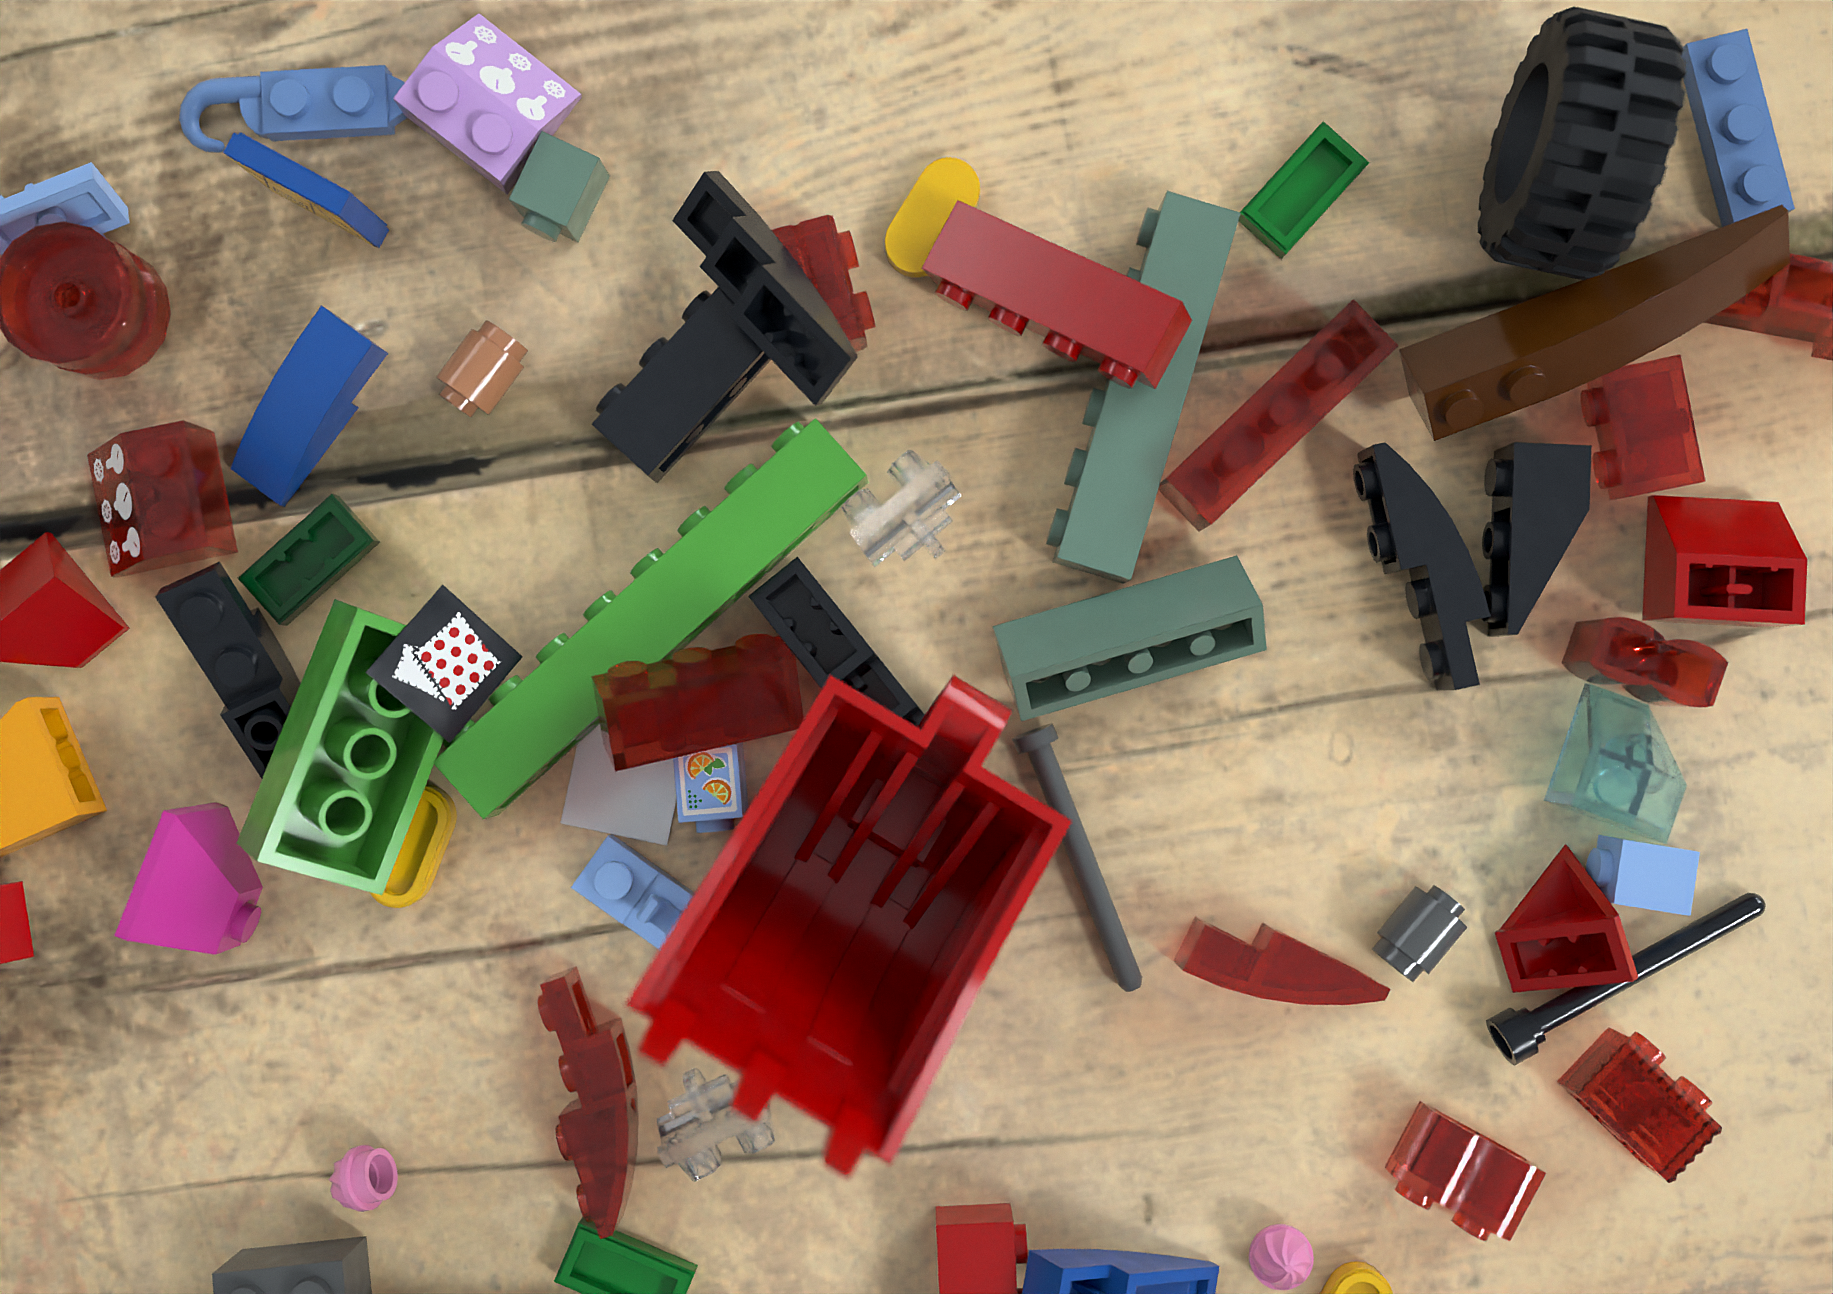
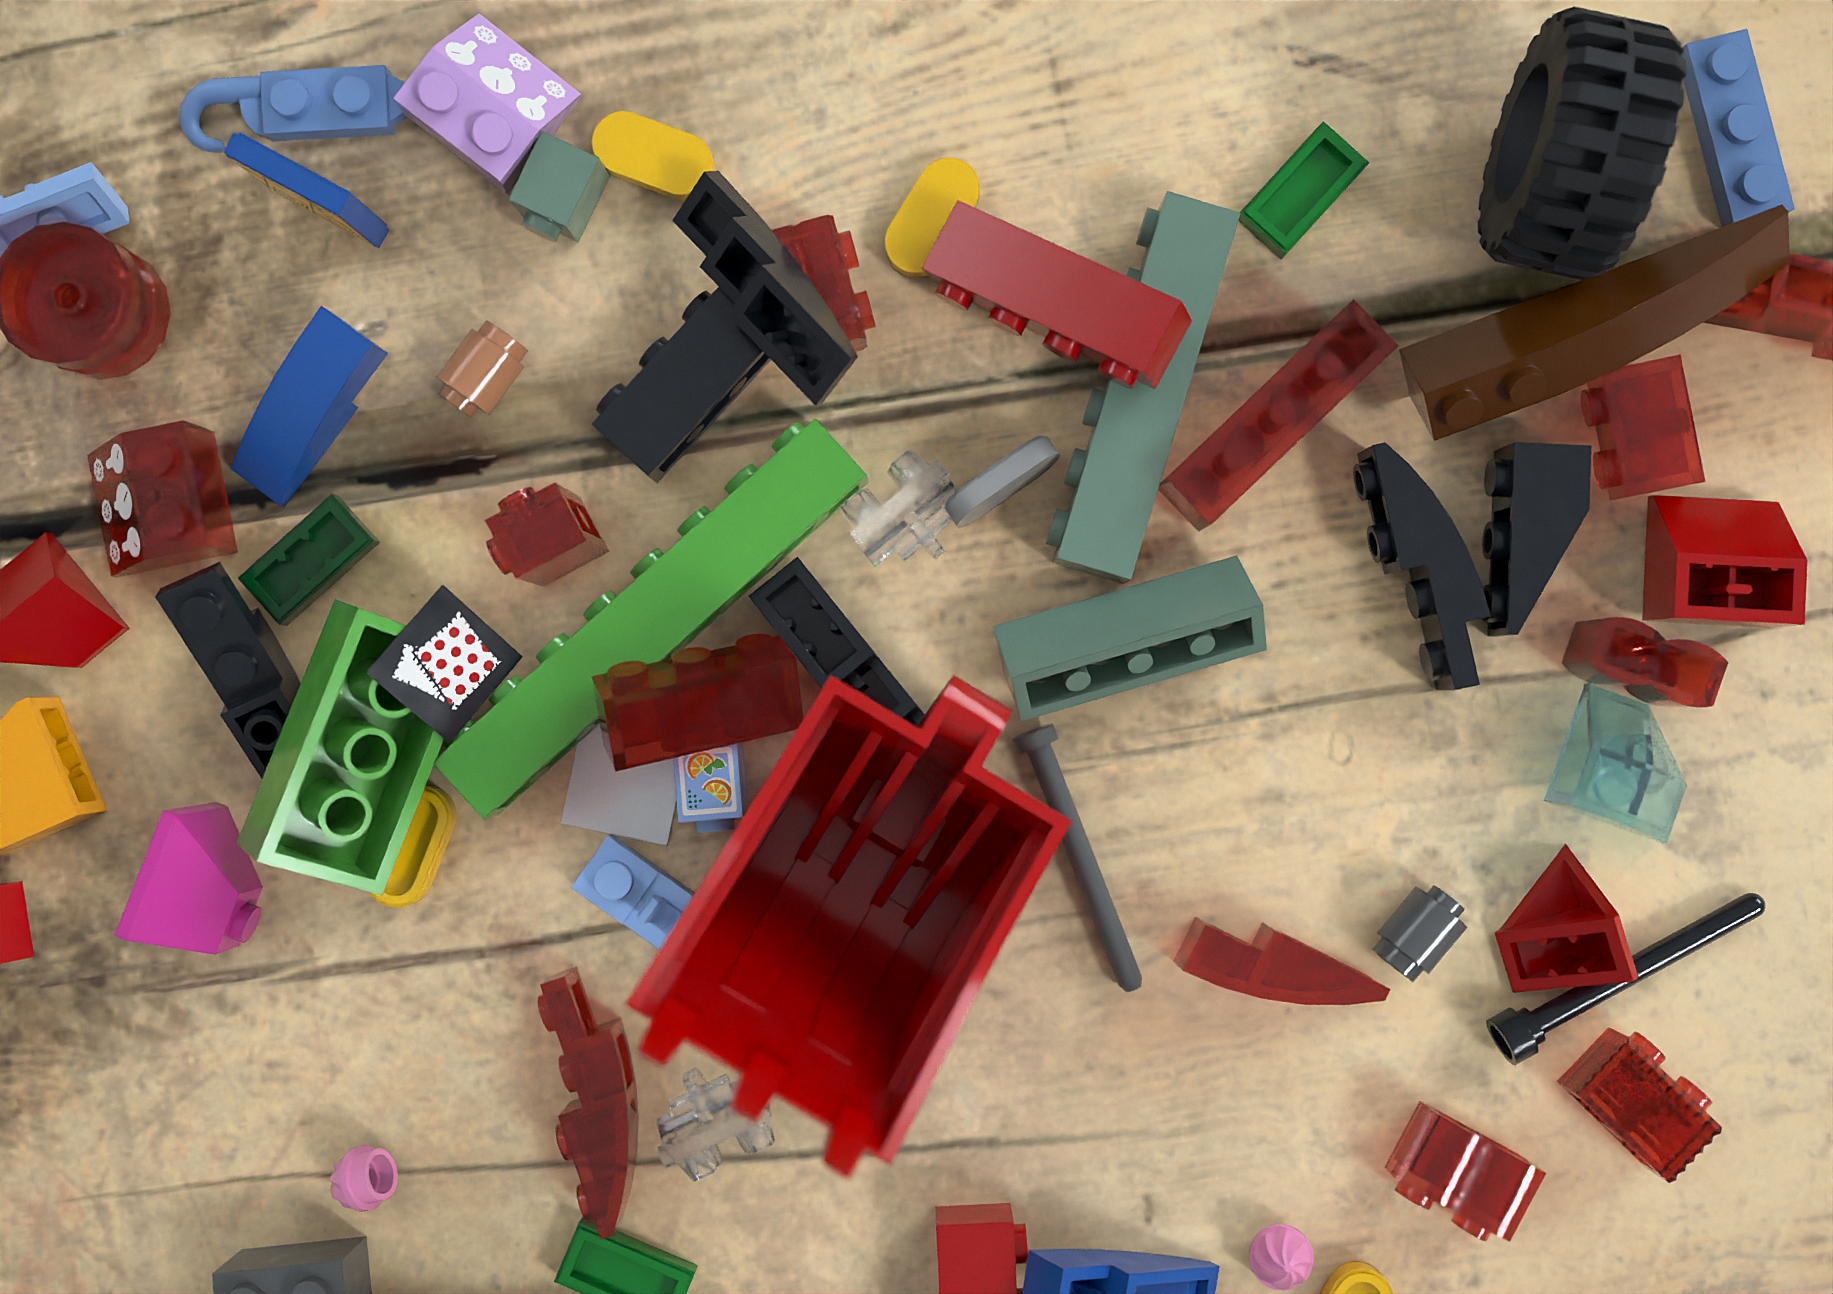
(543, 534): none -> clear red brick
(651, 154): none -> yellow tile
(1001, 481): none -> light grey tile
(1644, 874): light blue brick -> none

